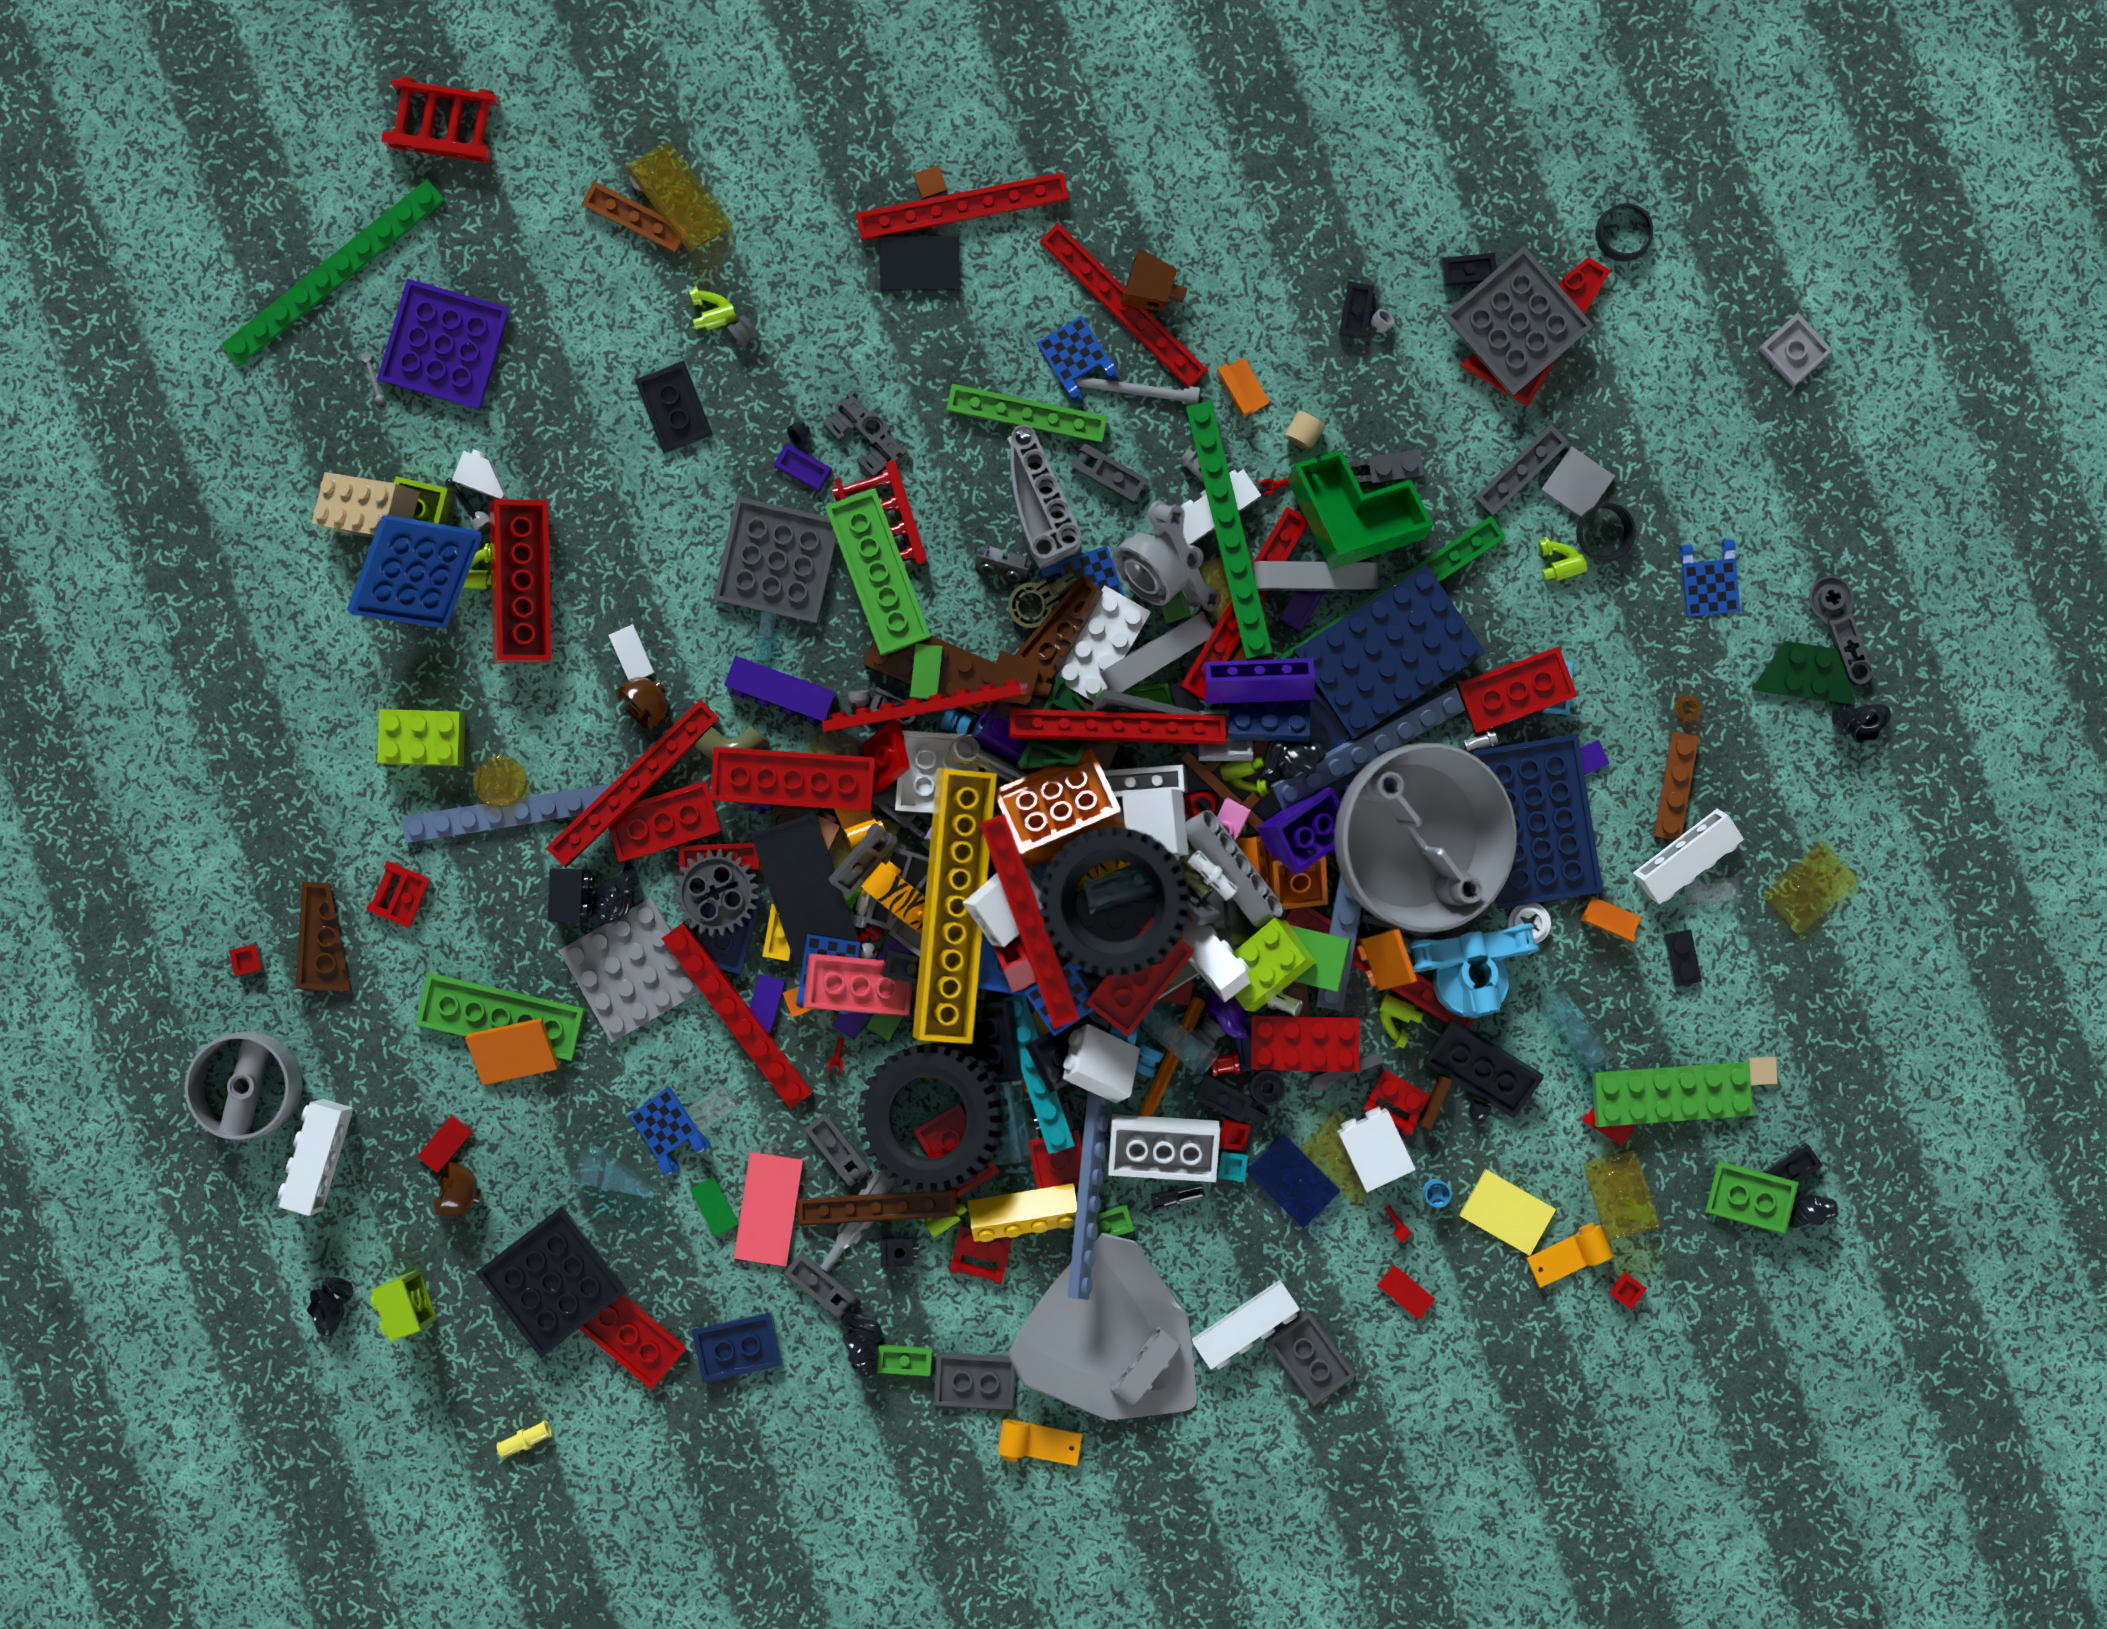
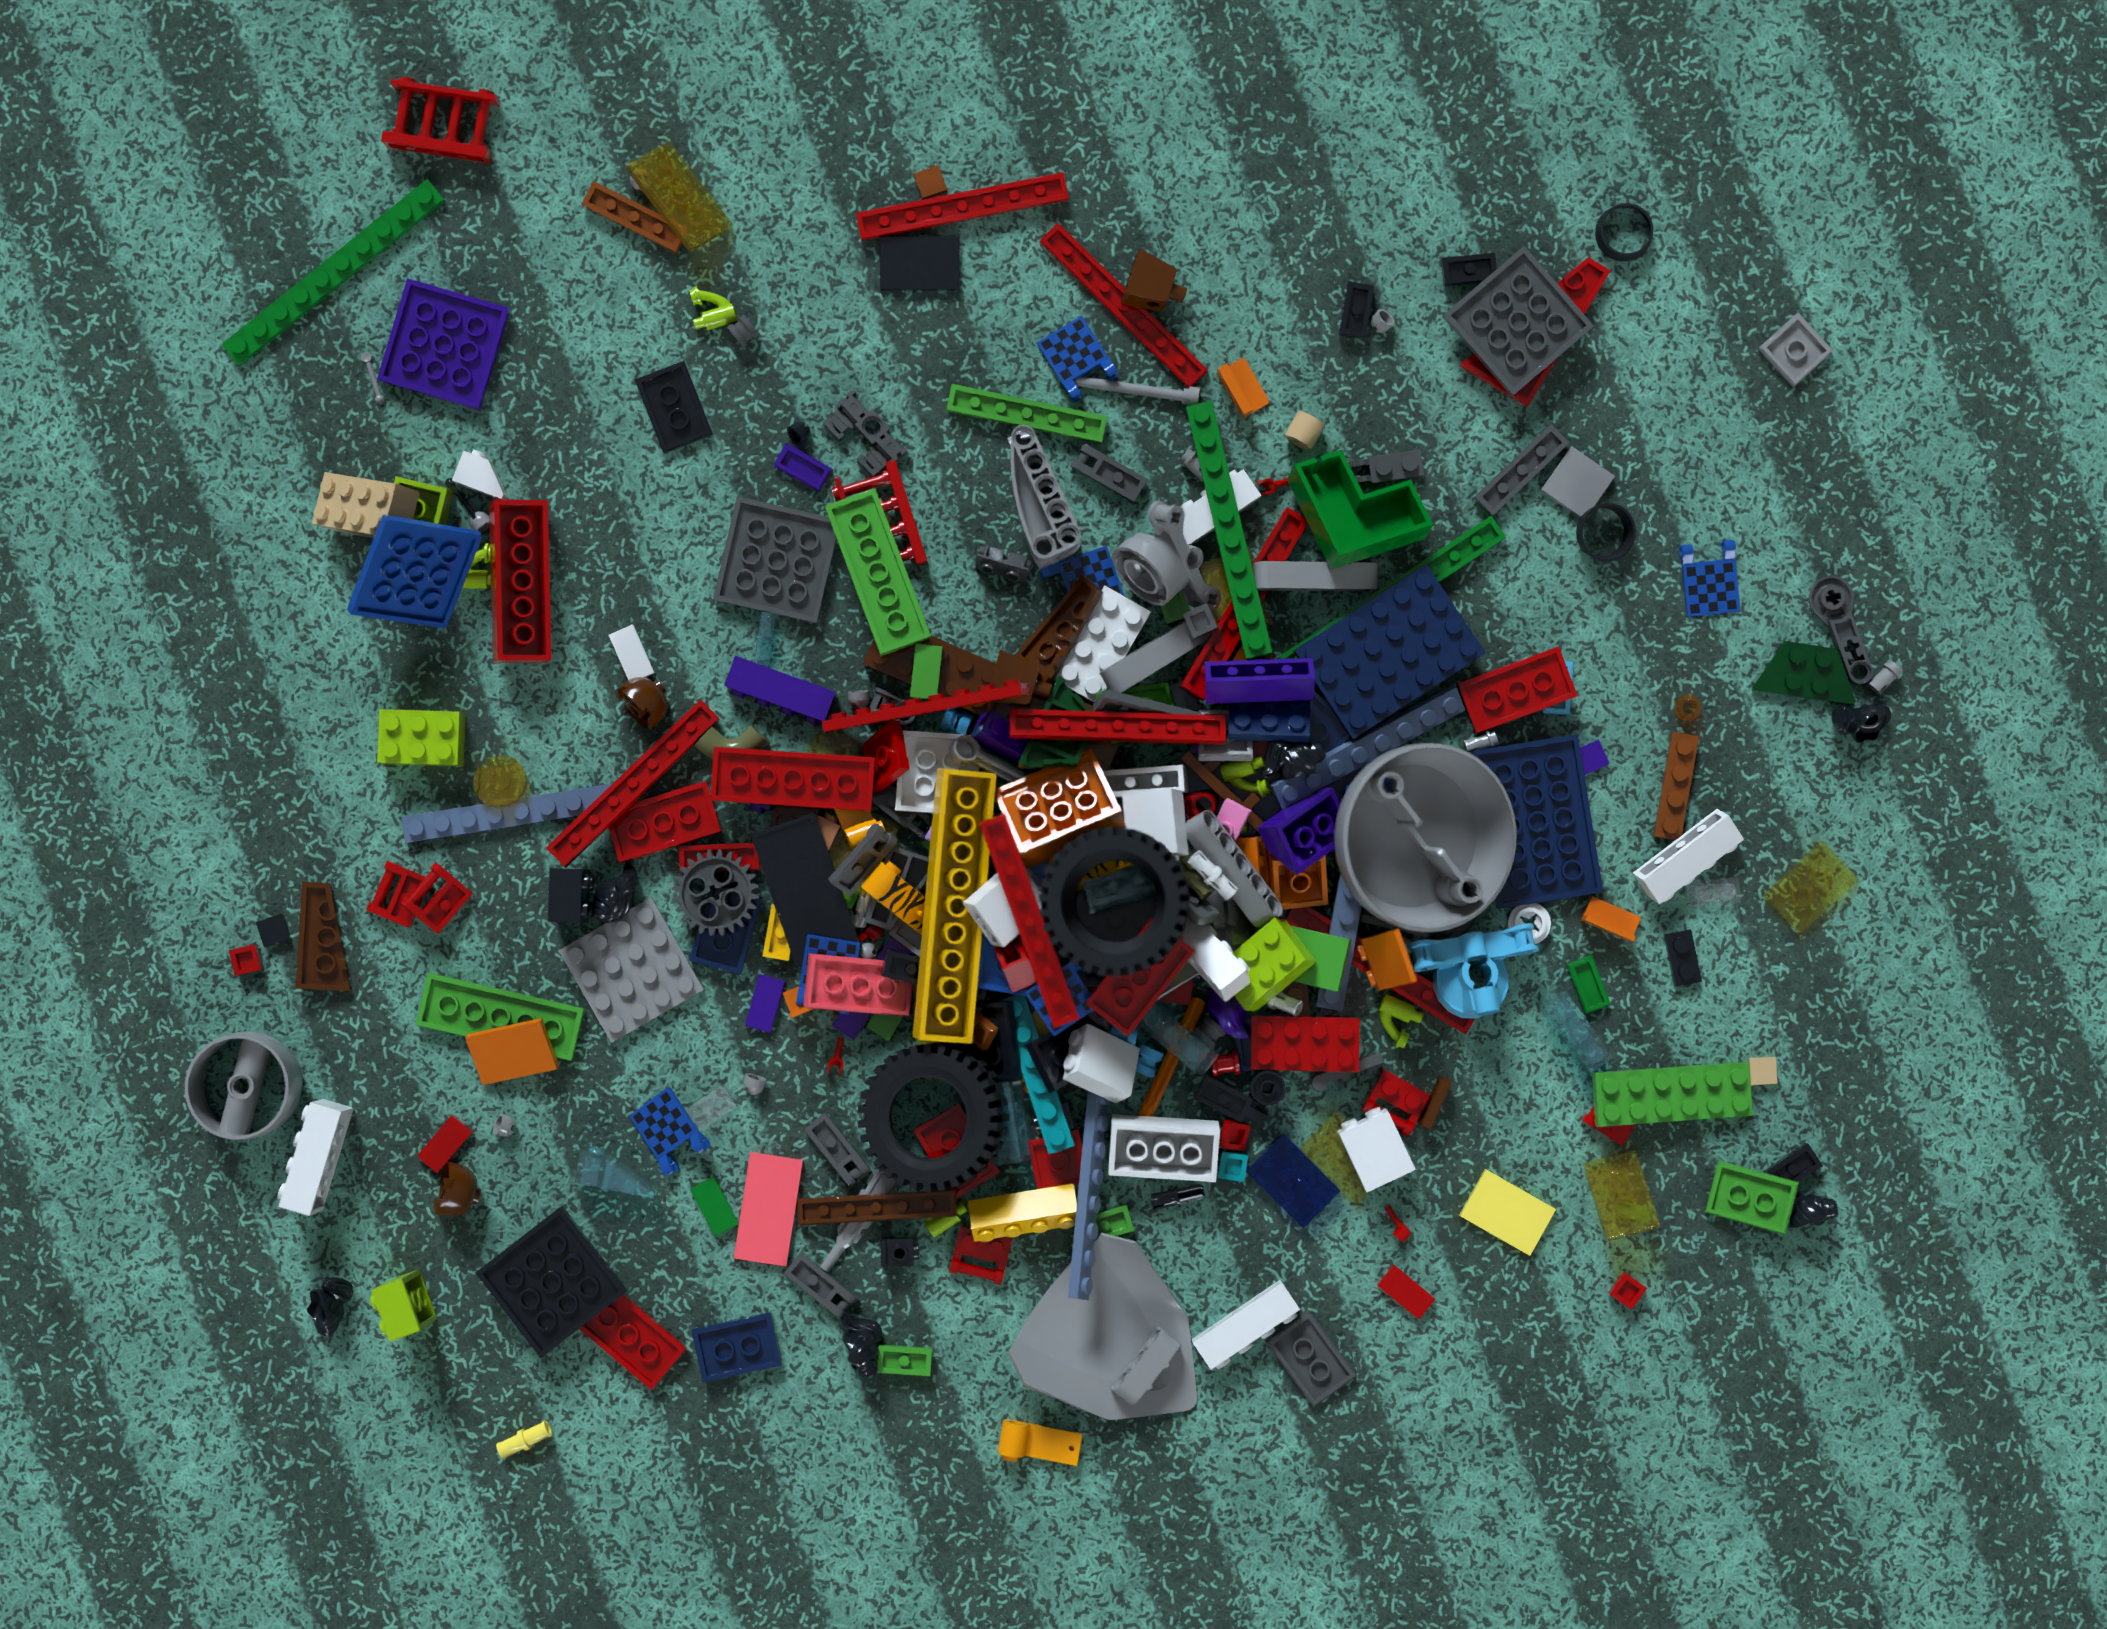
(273, 930): none -> black tile
(444, 902): none -> red plate
(503, 1125): none -> light grey hinge
(737, 1015): red plate -> none
(752, 1085): none -> light grey hinge
(974, 1381): dark grey tile -> none
(983, 1031): none -> dark orange tile
(1055, 588): olive pin -> none
(1201, 621): none -> flat silver plate
(1300, 608): dark purple tile -> none
(1440, 1195): dark azure wheel -> none
(1479, 1112): black hinge -> none
(1483, 1068): black plate -> none
(1566, 568): lime plant -> none
(1570, 1255): light orange door -> none
(1588, 984): none -> green tile
(1885, 677): none -> light grey pin

